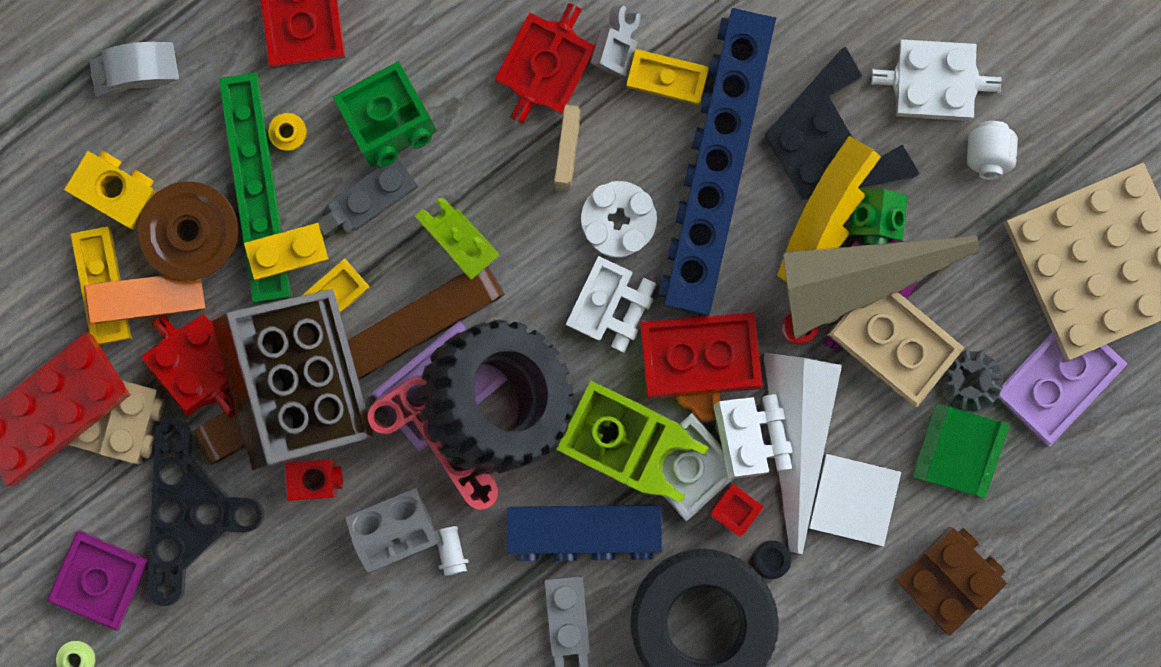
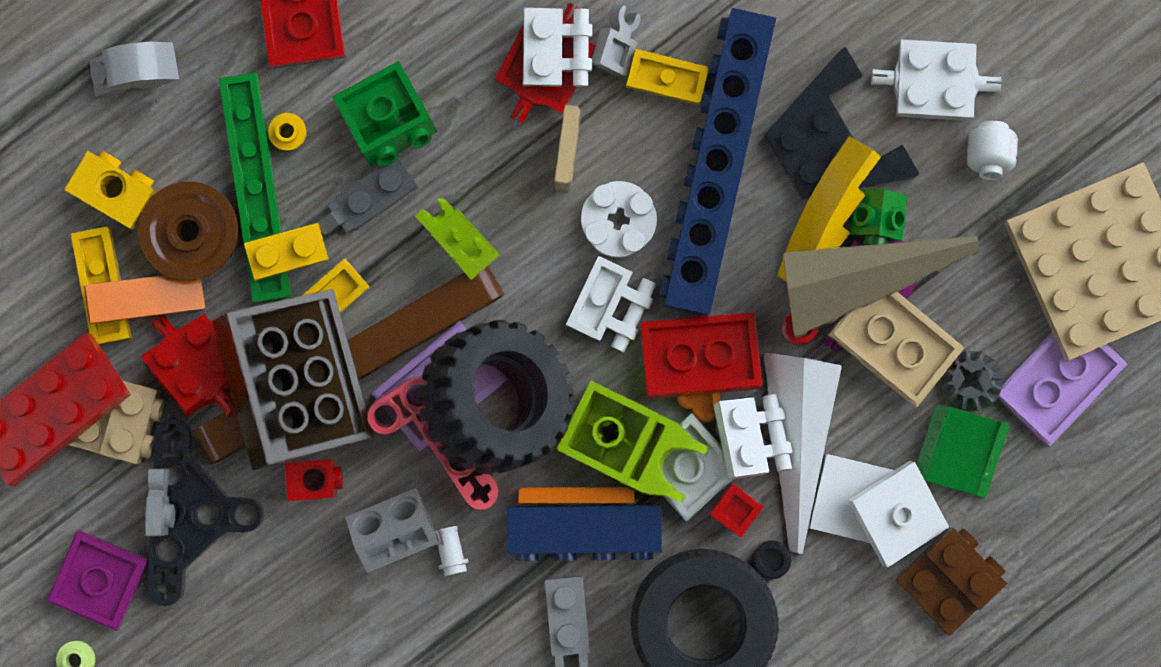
(158, 510): none -> light grey plate
(543, 47): none -> white plate
(576, 495): none -> orange tile
(898, 513): none -> white plate

